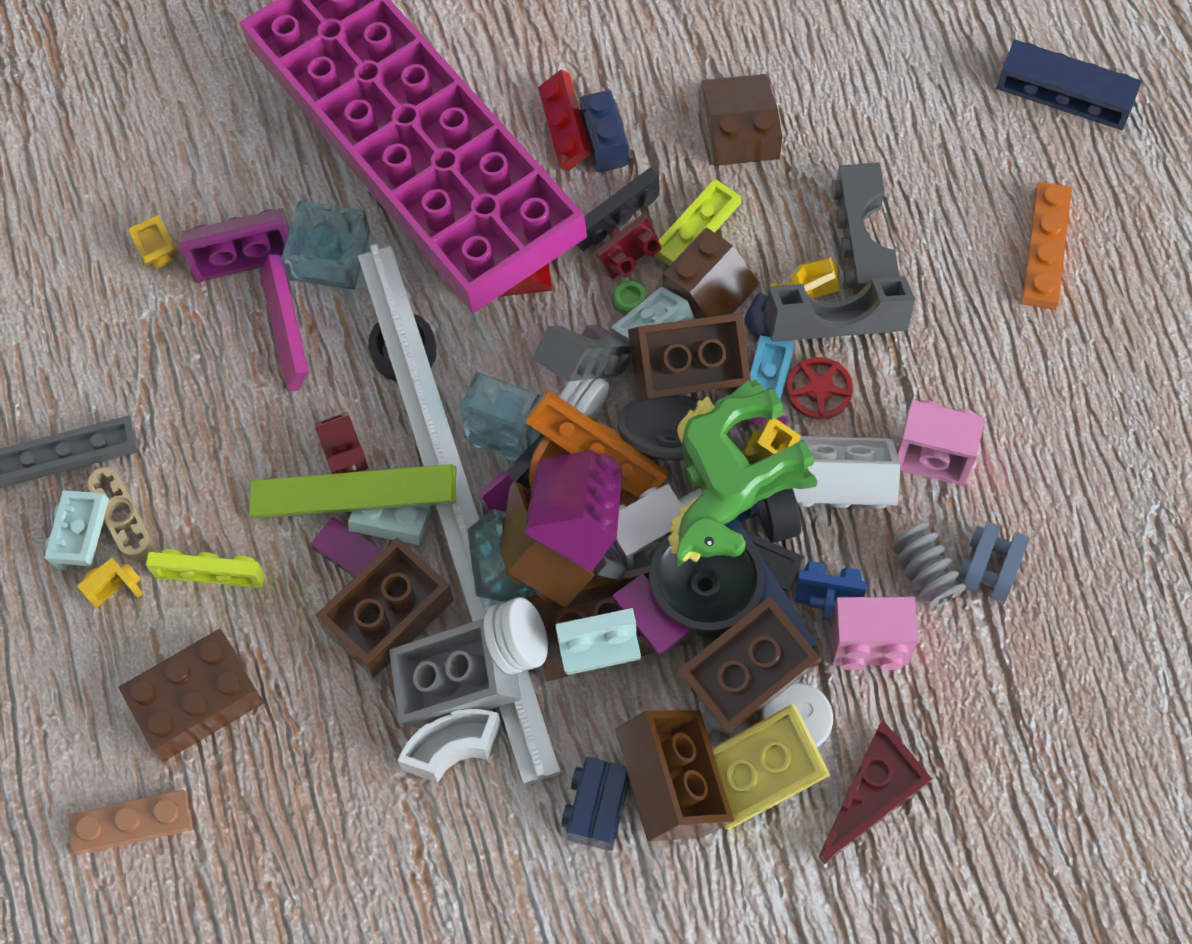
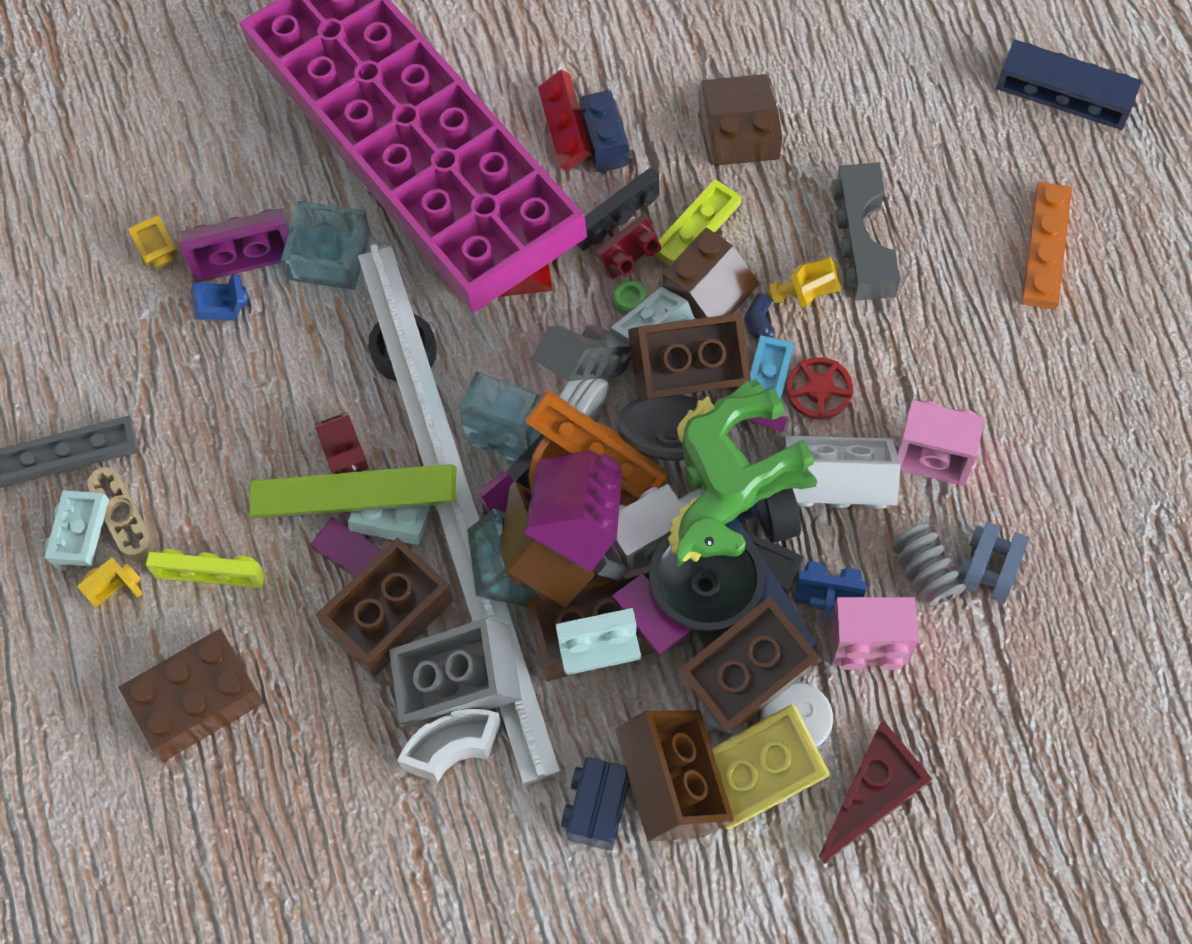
(129, 822): nougat plate -> none
(218, 301): none -> blue bracket
(284, 323): dark pink tile -> none
(515, 636): white head -> none
(769, 440): yellow leg -> none
(878, 308): dark grey arch -> none

